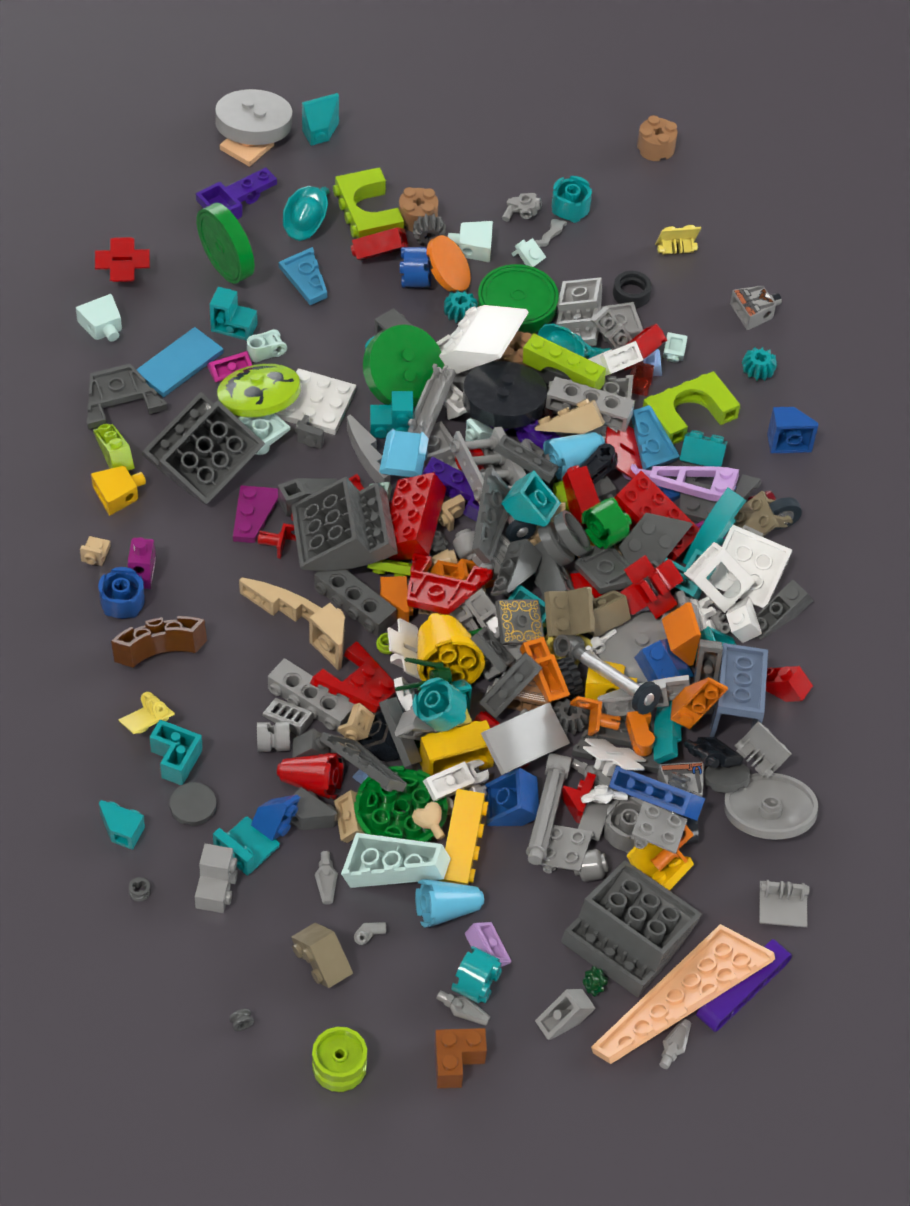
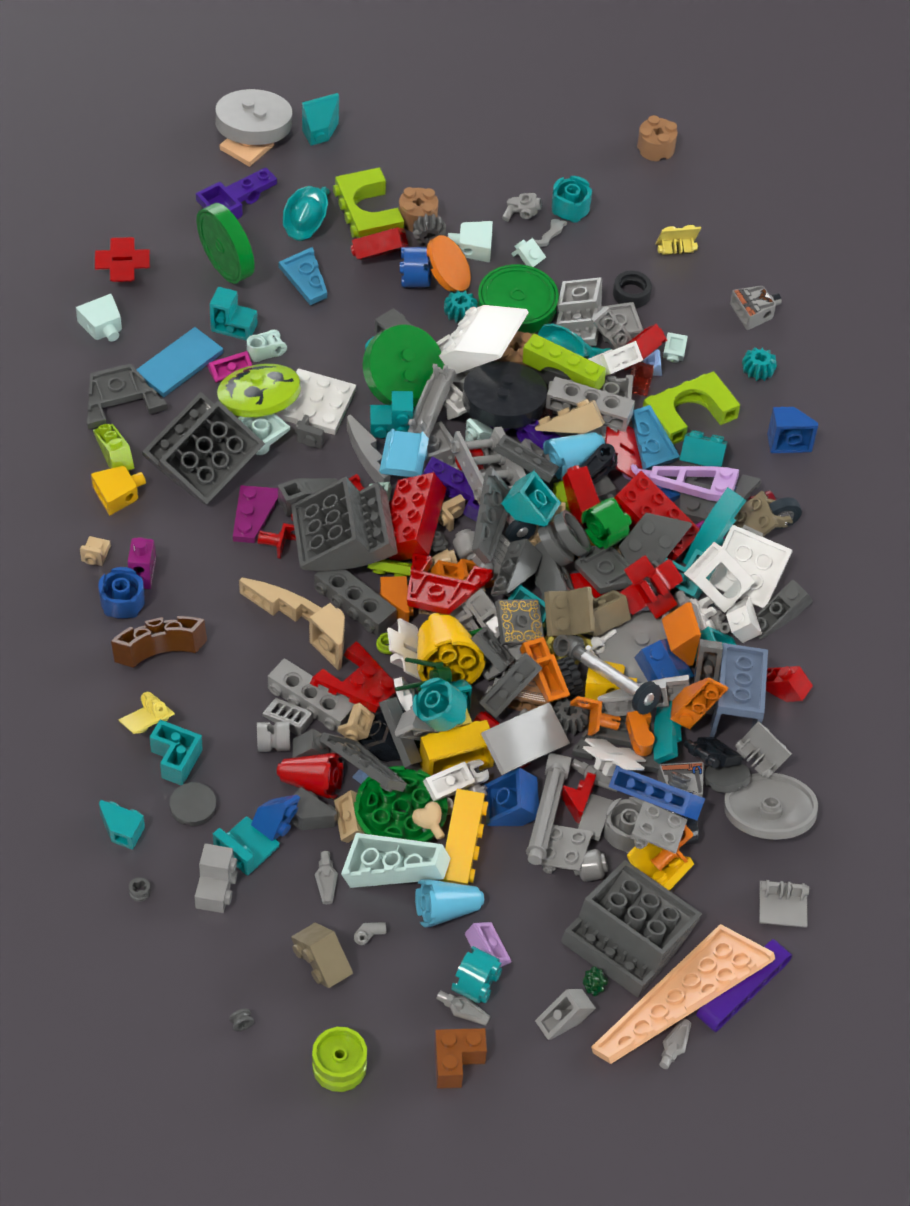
(603, 794): white plate -> none

